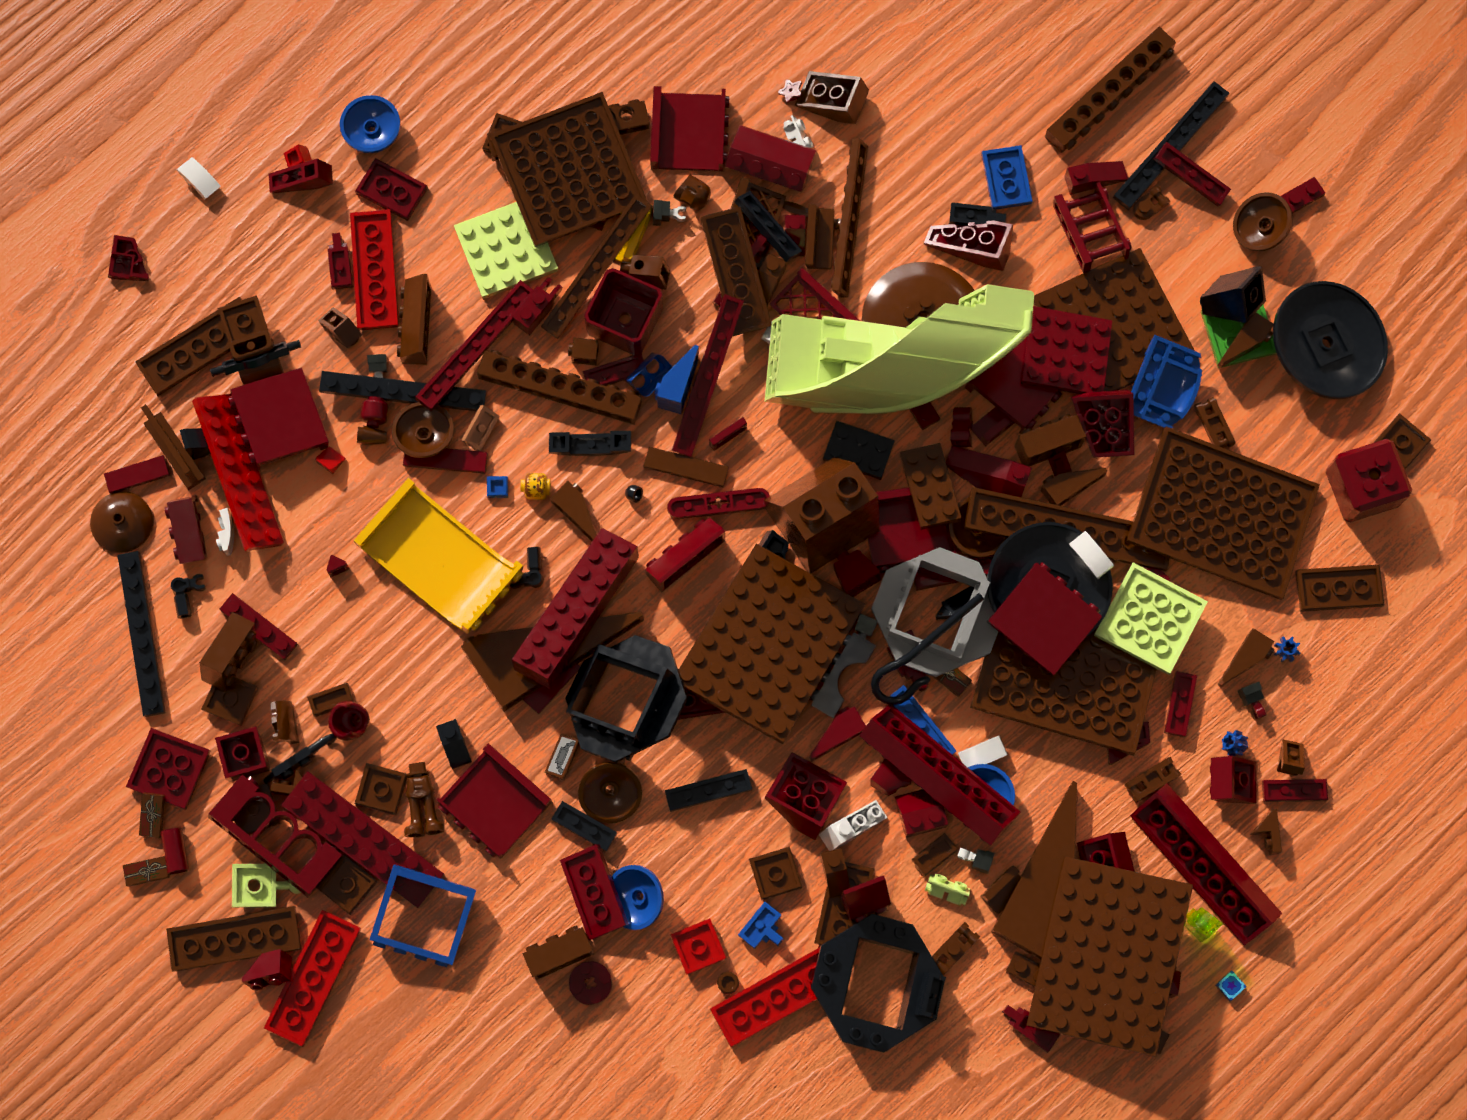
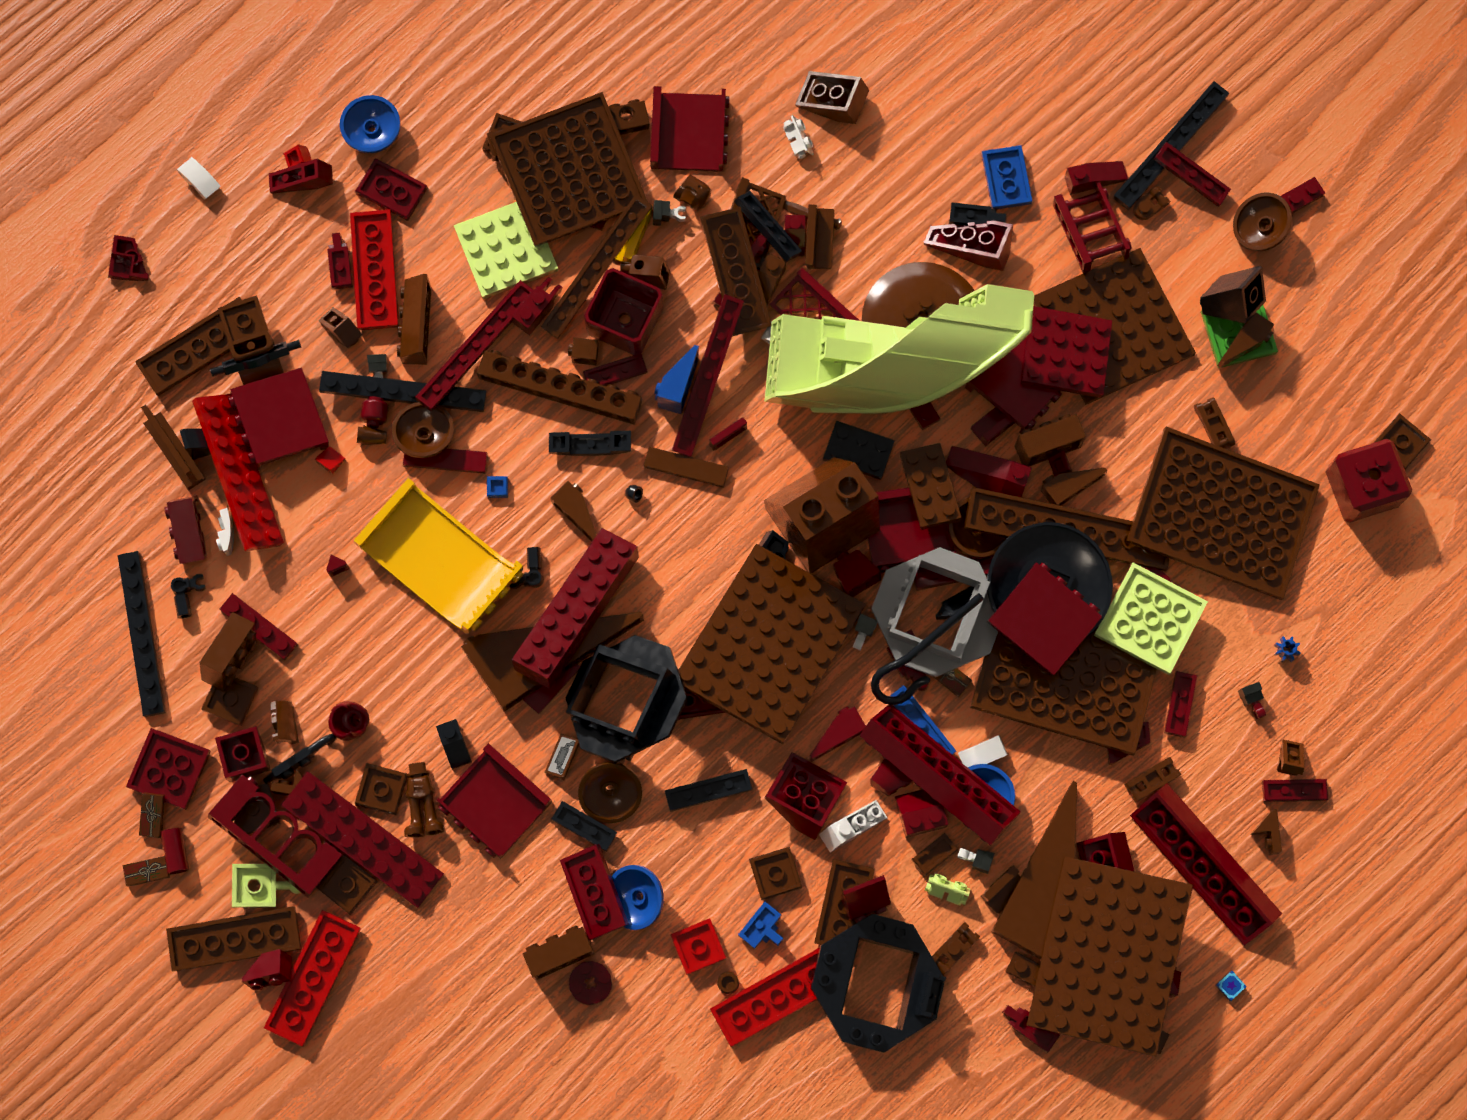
(130, 530): reddish brown dish -> none
(136, 474): dark red tile -> none
(325, 700): reddish brown tile -> none
(420, 953): blue window -> none
(480, 428): nougat plate -> none
(536, 486): yellow head -> none
(649, 386): blue piece -> none
(685, 554): dark red slope -> none
(698, 506): dark red piece -> none
(770, 158): dark red slope -> none
(794, 94): plate -> none
(828, 697): black arch -> none
(835, 872): reddish brown slope -> none
(849, 220): reddish brown plate -> none
(961, 423): dark red leg -> none
(1091, 555): white slope -> none
(1107, 421): dark red wedge -> none
(1157, 41): reddish brown brick -> none
(1166, 382): blue slope -> none
(1202, 923): clear neon green slope -> none
(1233, 780): dark red slope -> none
(1234, 743): blue gear -> none
(1251, 652): reddish brown slope -> none
(1339, 588): reddish brown tile -> none
(1349, 324): black dish -> none

